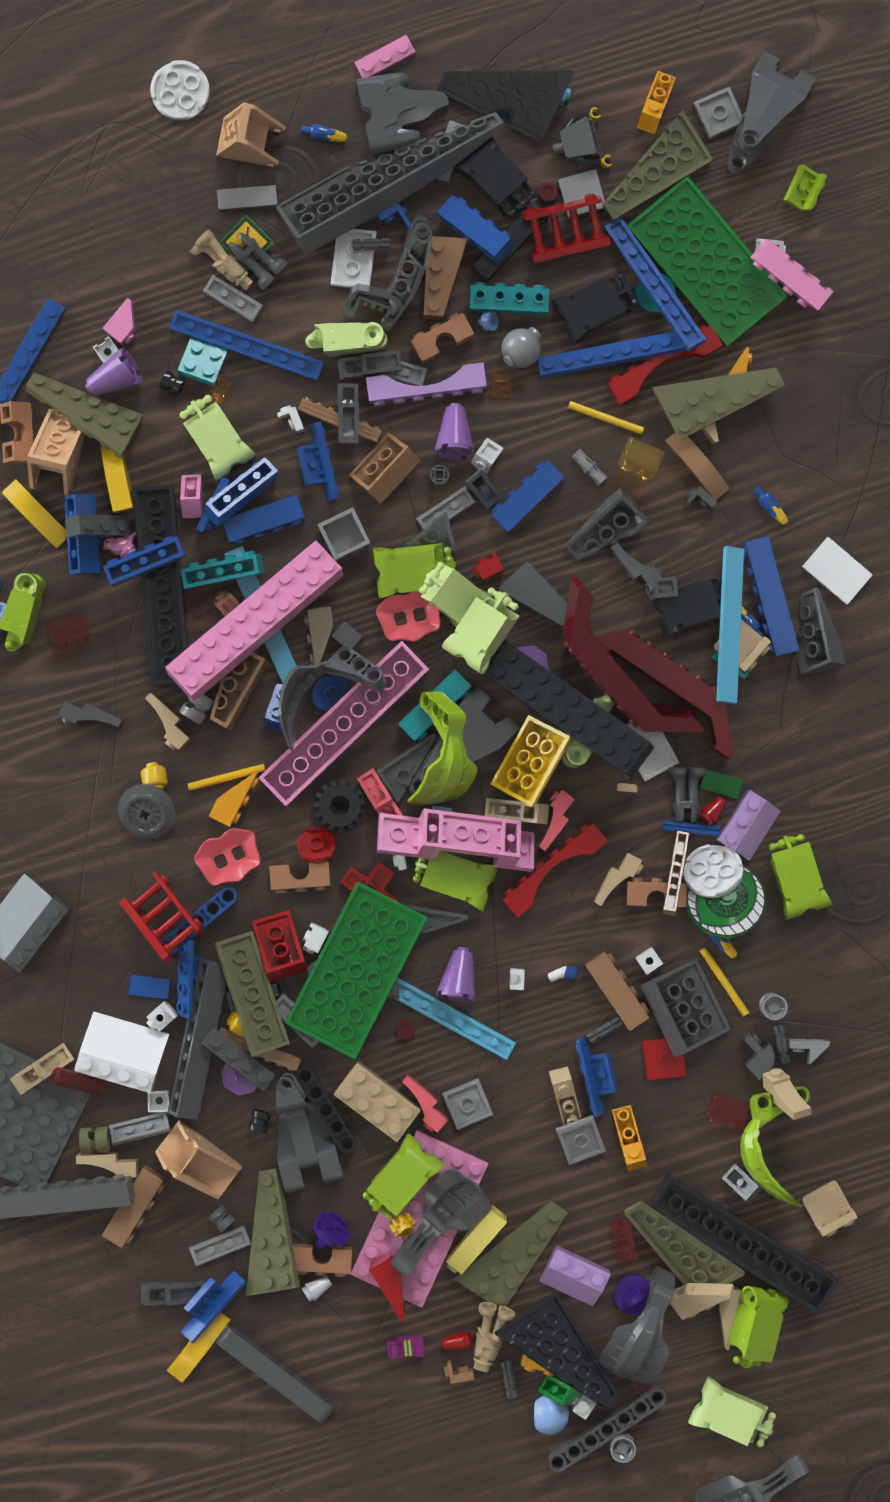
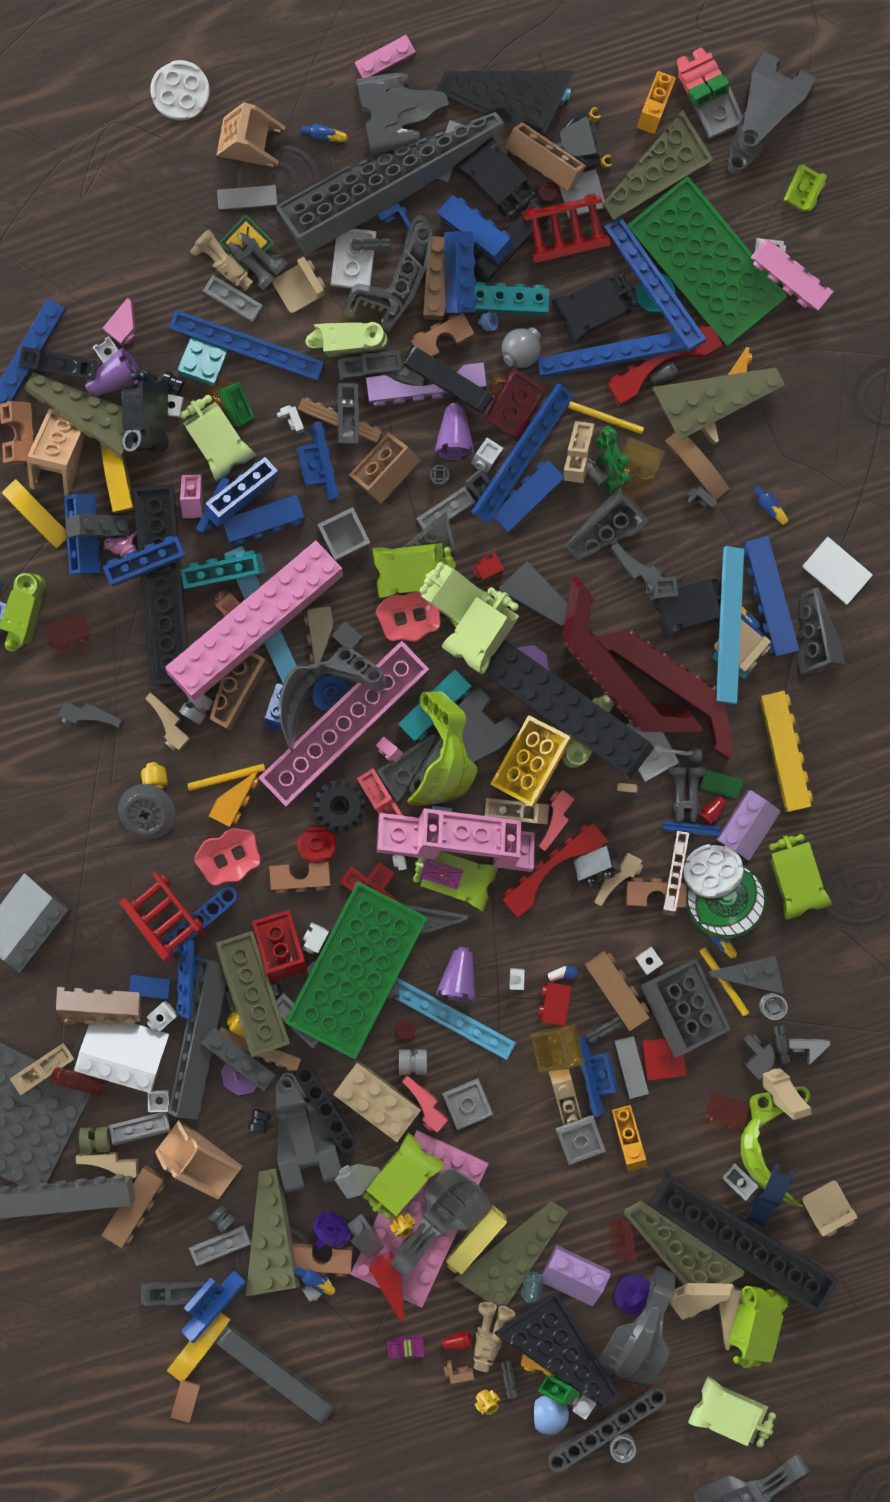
(58, 363): none -> black slope
(98, 1006): none -> medium nougat wedge
(145, 414): none -> black piece
(179, 401): none -> white piece
(185, 1401): none -> nougat slope
(236, 404): none -> green slope
(299, 286): none -> tan bracket
(315, 1281): none -> blue piece
(355, 1179): none -> light grey slope
(365, 1236): none -> dark grey slope
(389, 749): none -> bright pink piece
(413, 1062): none -> light grey wheel
(441, 873): none -> magenta tile
(447, 379): none -> black beam
(459, 271): none -> blue brick
(487, 1402): none -> yellow gear
(515, 404): none -> dark red tile
(522, 453): none -> blue plate
(532, 1287): none -> clear light blue brick
(544, 156): none -> medium nougat brick
(555, 1003): none -> red brick
(556, 1048): none -> clear yellow piece
(578, 452): none -> tan slope
(597, 866): none -> brick
(613, 458): none -> green plant
(631, 1067): none -> light grey tile
(665, 373): none -> dark grey cone
(694, 754): none -> hinge
(702, 78): none -> hips
(757, 973): none -> dark grey wing
(770, 1197): none -> dark blue piece
(785, 751): none -> yellow brick

